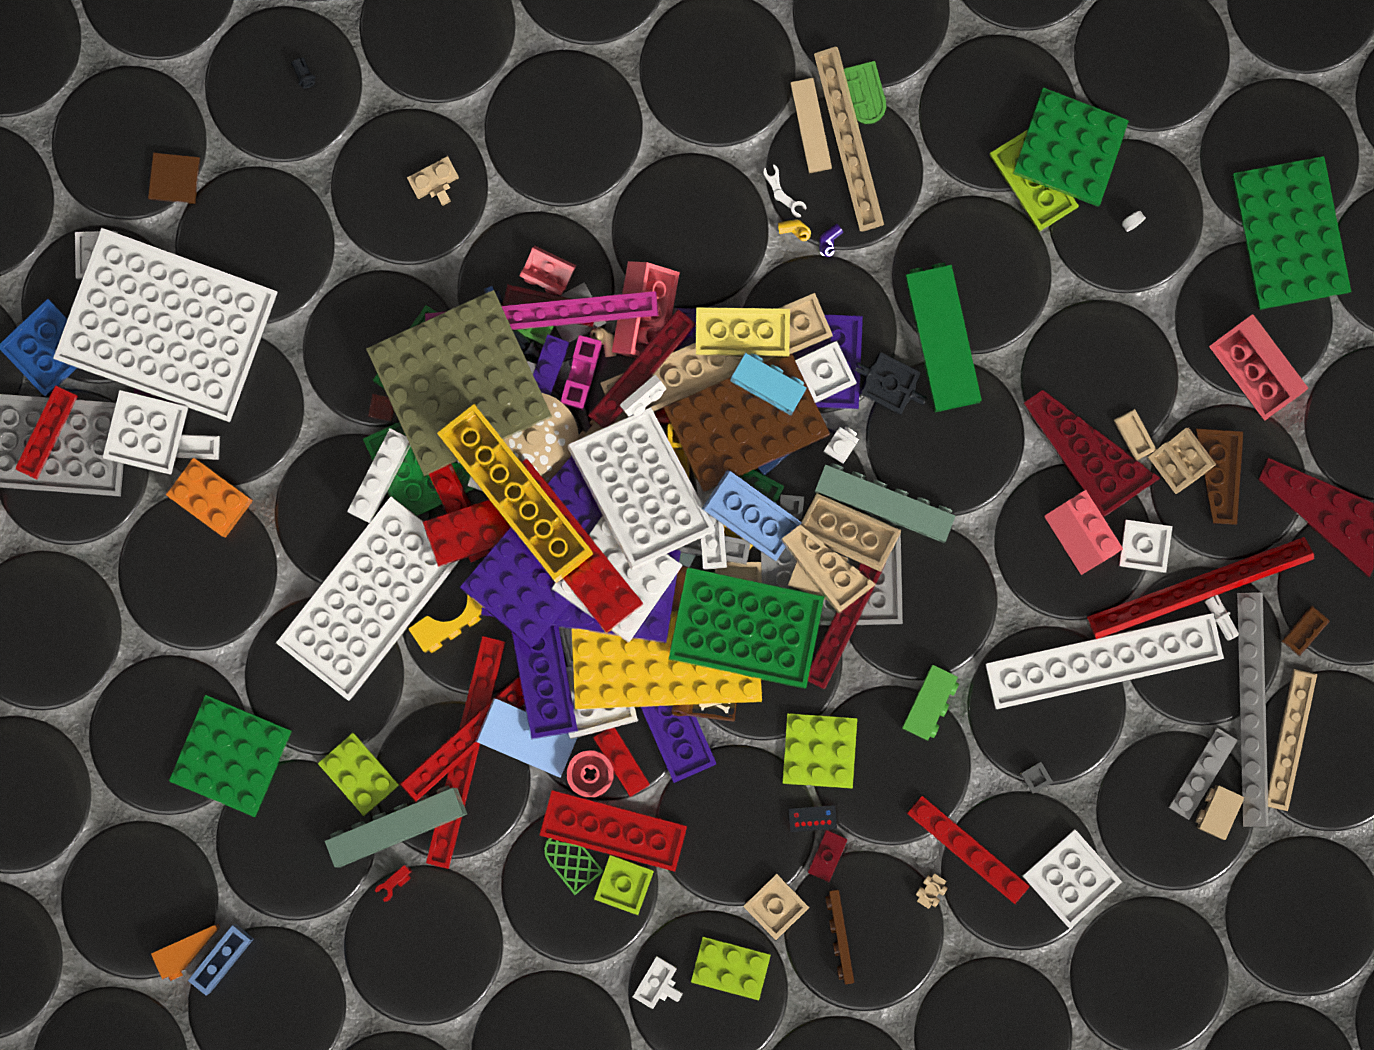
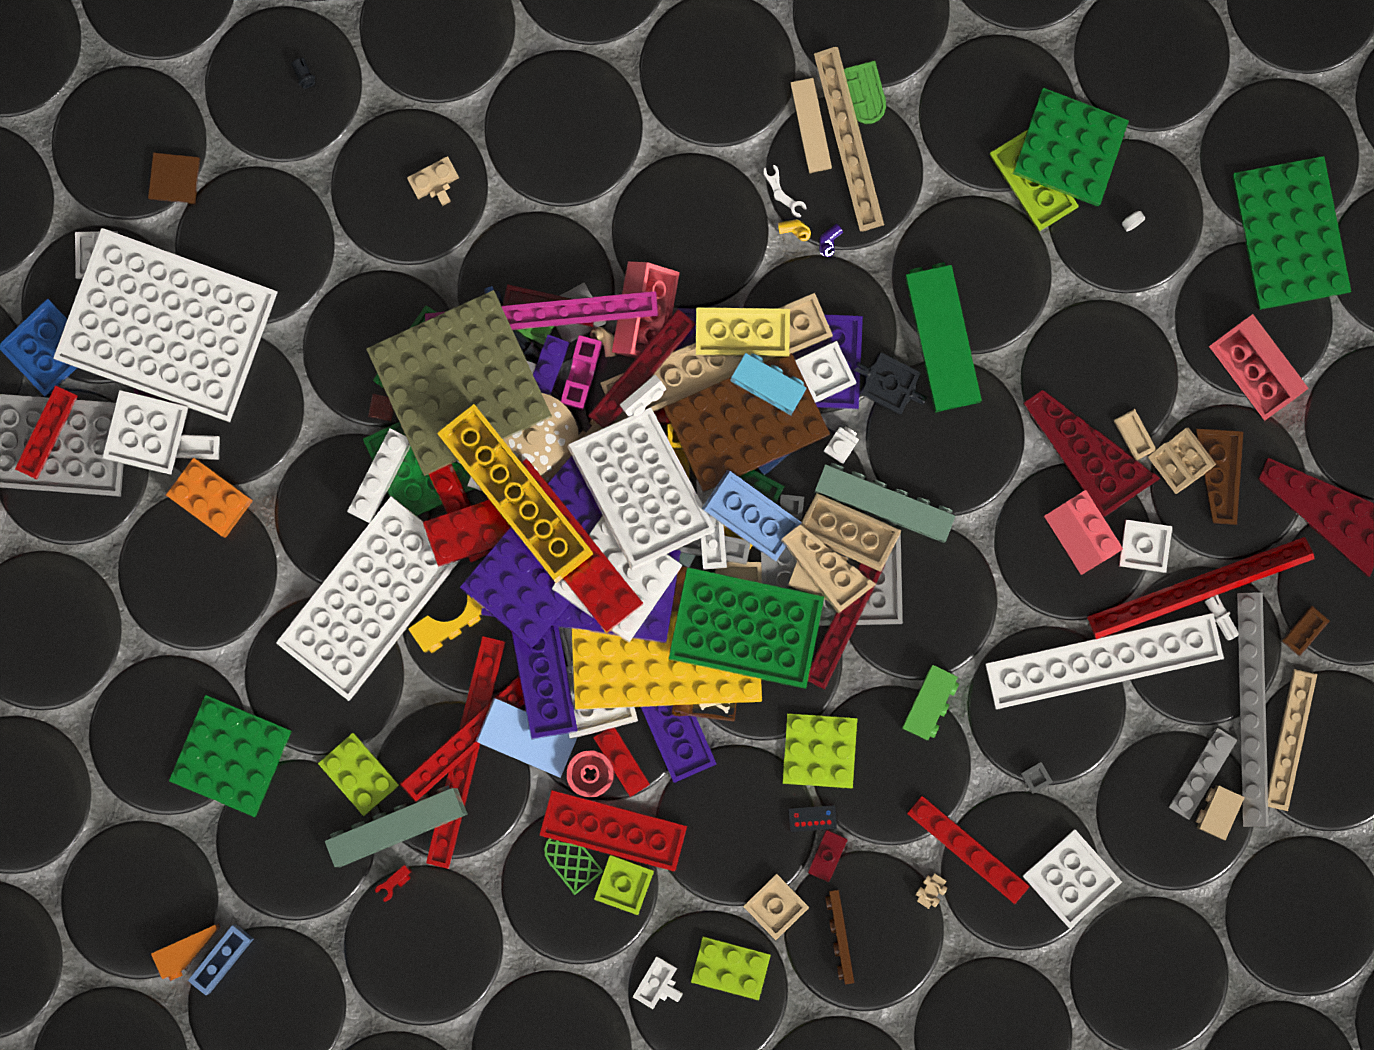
(547, 271): coral bracket -> none

